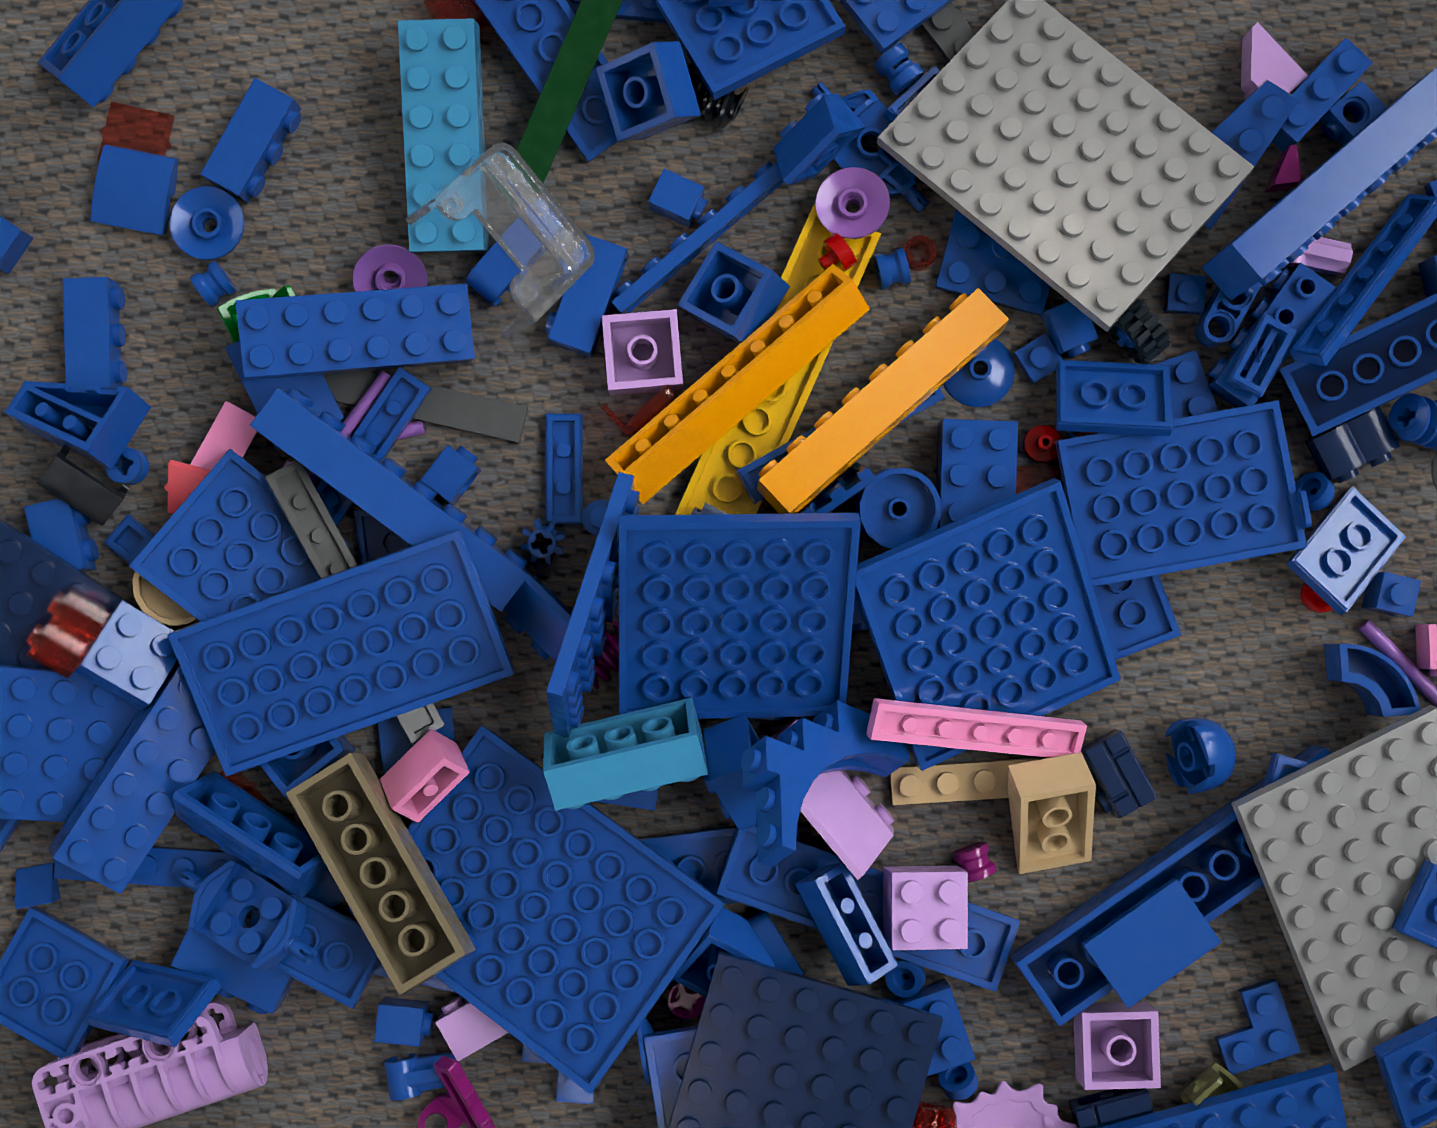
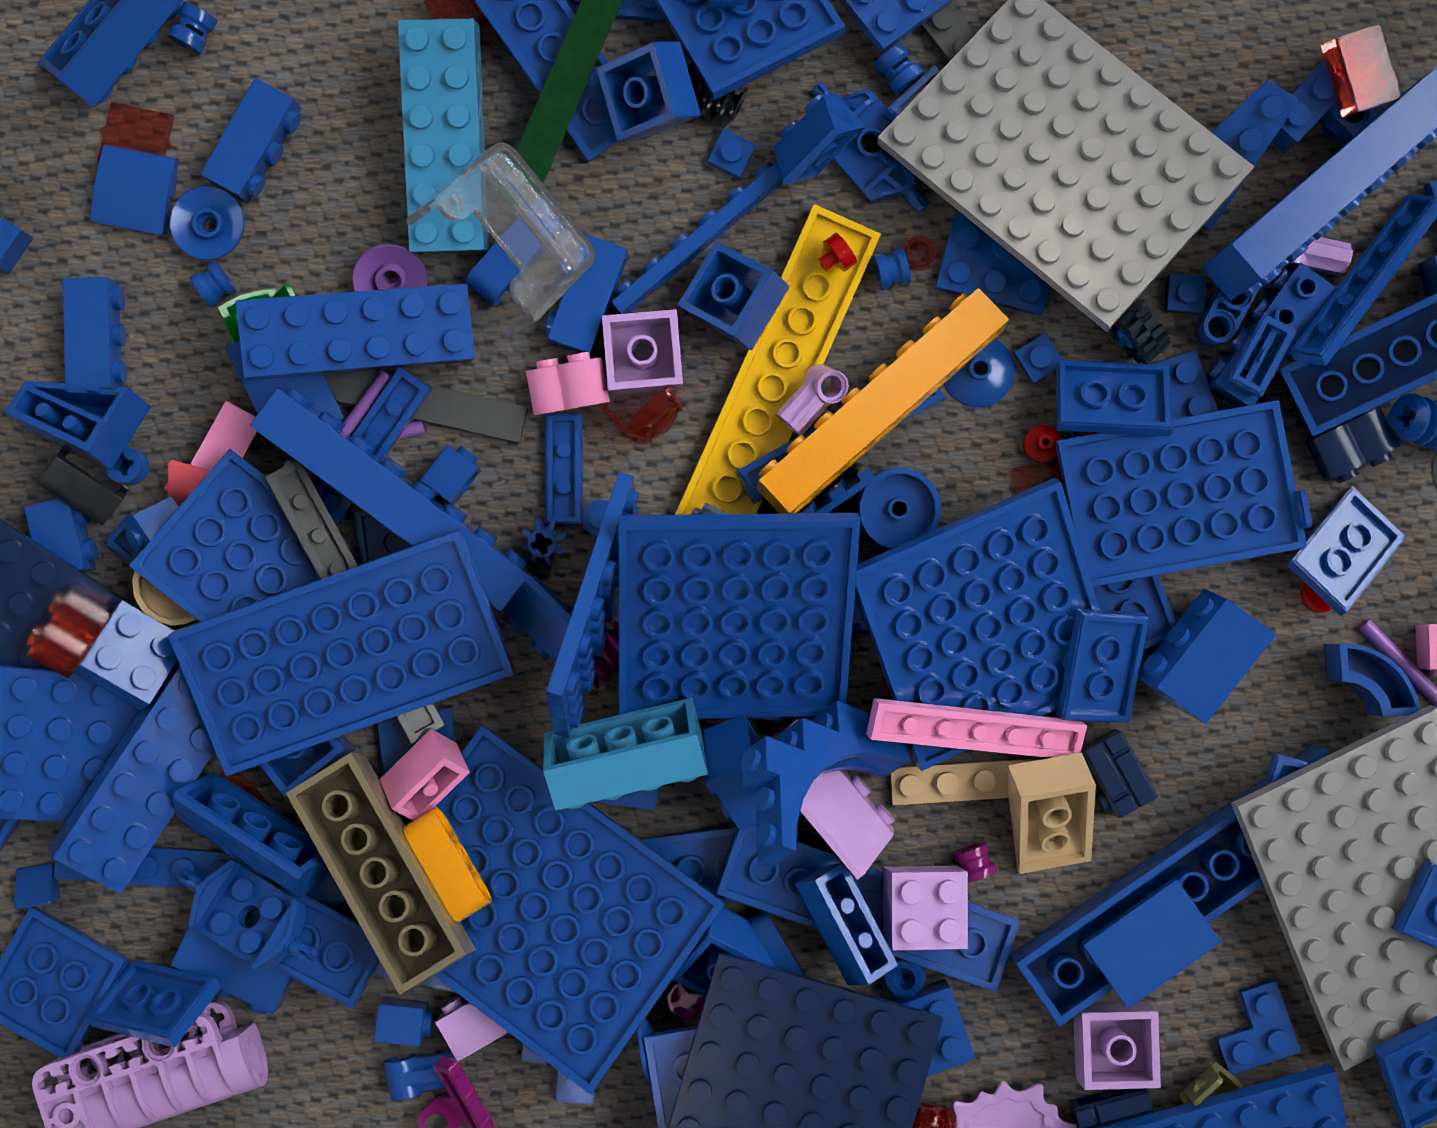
(147, 523): none -> blue brick
(192, 27): none -> blue wheel
(447, 864): none -> light orange beam
(567, 385): none -> bright pink brick
(678, 198): blue brick -> none
(731, 154): none -> blue plate
(739, 382): light orange brick -> none
(809, 401): none -> lavender piece
(849, 187): medium lavender dish -> none
(959, 1081): blue tile -> none
(974, 465): blue brick -> none
(1069, 329): blue brick -> none
(1103, 665): none -> blue tile
(1205, 655): none -> blue slope
(1205, 759): blue cylinder -> none
(1267, 60): lavender slope -> none
(1286, 171): magenta slope -> none
(1318, 489): blue tile -> none
(1361, 70): none -> clear red brick
(1392, 595): blue brick -> none

